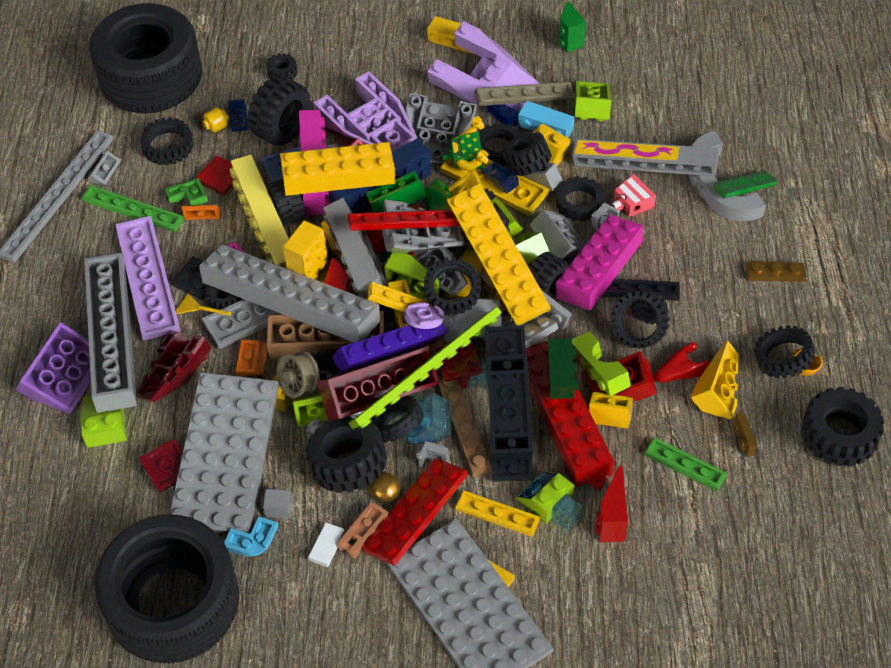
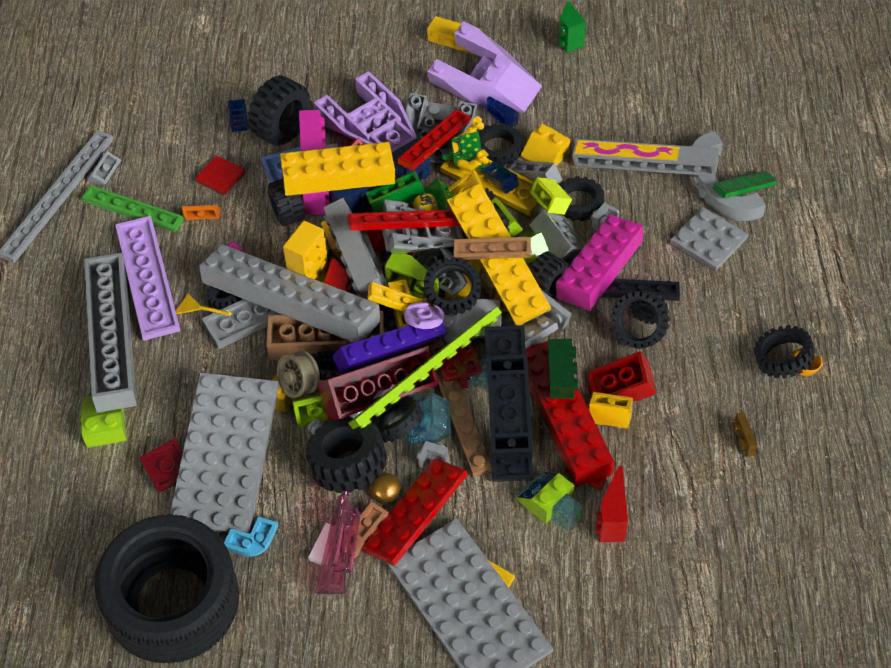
(59, 371): medium lavender slope -> none
(153, 82): black tyre -> none
(163, 127): black tyre -> none
(174, 366): dark red wedge -> none
(190, 279): black plate -> none
(191, 189): bright green plate -> none
(215, 120): yellow head -> none
(252, 358): orange plate -> none
(260, 209): light yellow brick -> none
(277, 503): light grey brick -> none
(282, 61): black tyre -> none
(339, 547): none -> clear pink wedge
(426, 202): none -> yellow head
(433, 140): none -> red tile
(492, 248): none -> medium nougat plate
(497, 513): yellow tile -> none
(524, 93): dark tan tile -> none
(527, 153): black tyre -> none
(533, 115): medium azure brick -> none
(550, 195): none -> neon yellow brick
(592, 100): lime slope -> none
(609, 375): lime arch -> none
(633, 197): coral torso -> none
(680, 367): red animal -> none
(685, 464): bright green tile -> none
(709, 239): none -> light grey plate
(717, 384): yellow wedge -> none
(775, 271): pearl gold plate -> none
(849, 406): black tyre -> none

